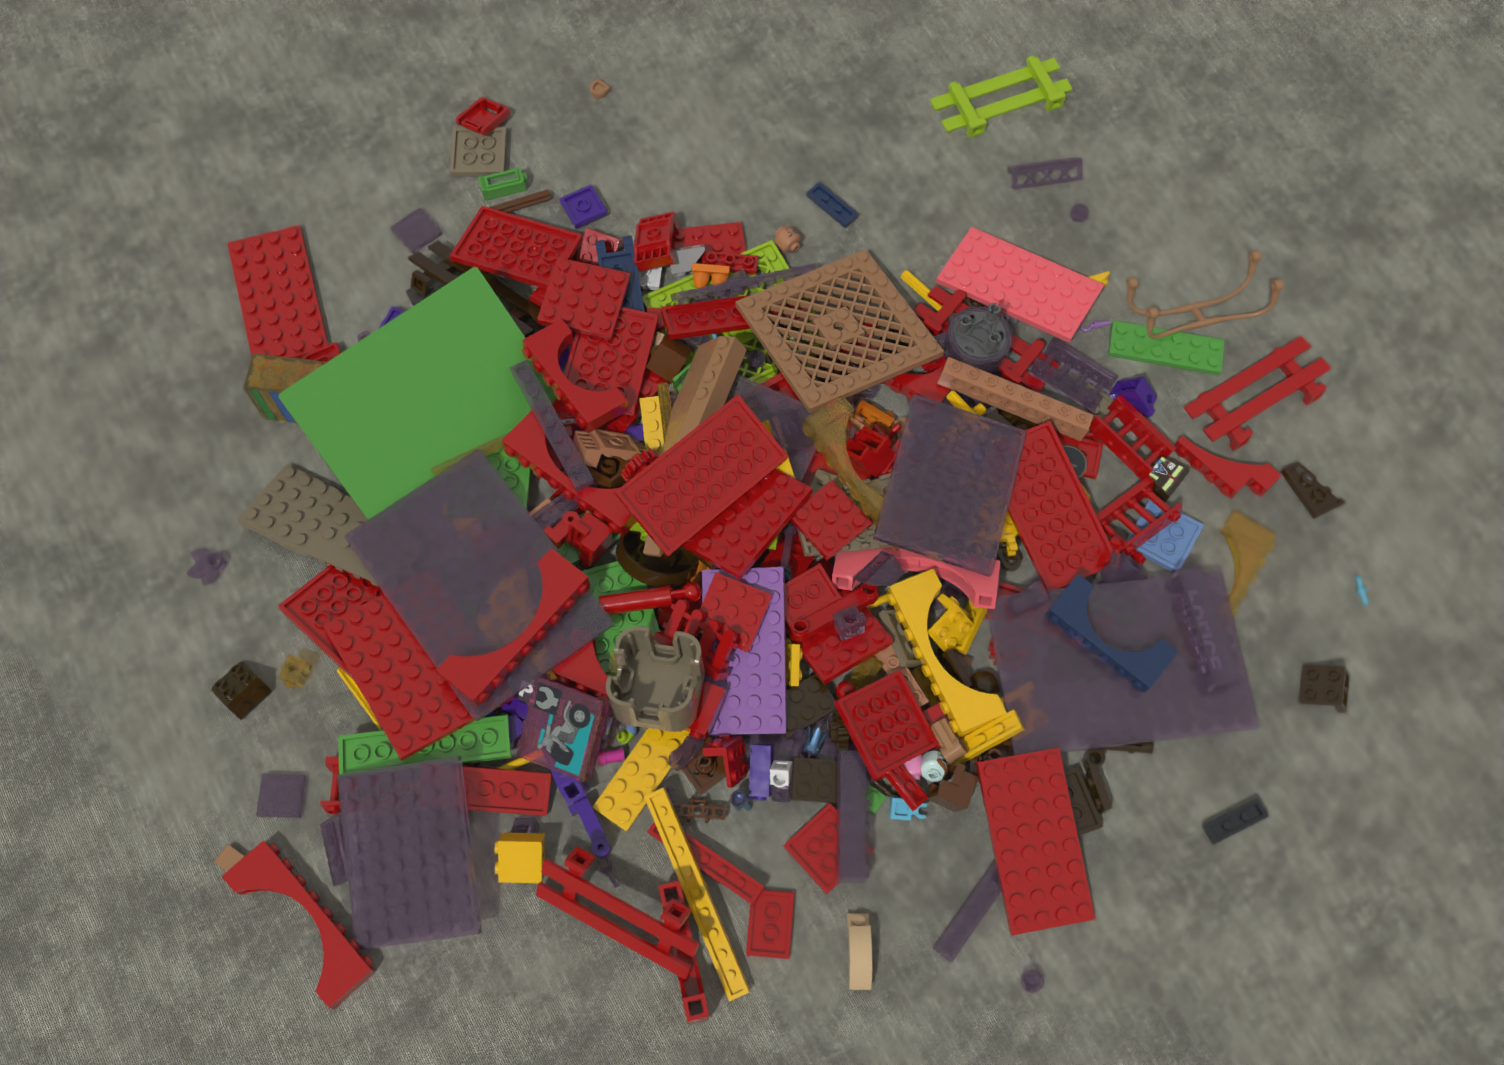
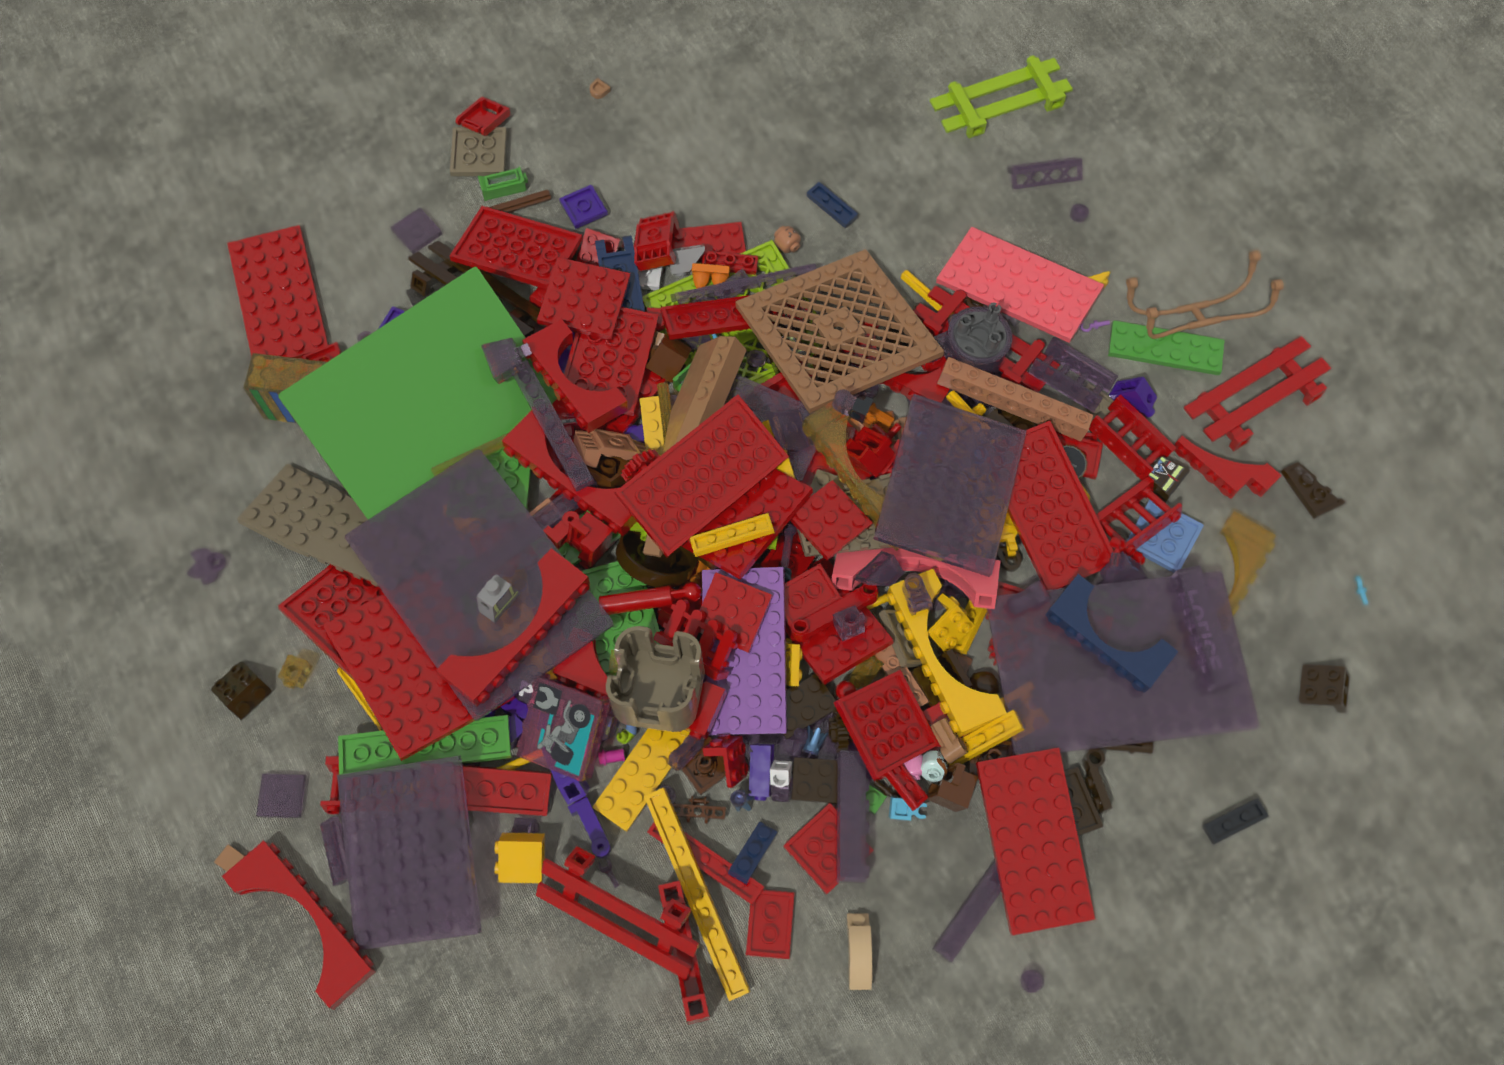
(497, 596): none -> light grey torso
(505, 358): none -> clear purple torso
(731, 535): none -> yellow tile
(752, 852): none -> dark blue plate
(850, 405): none -> leg
(916, 598): none -> piece

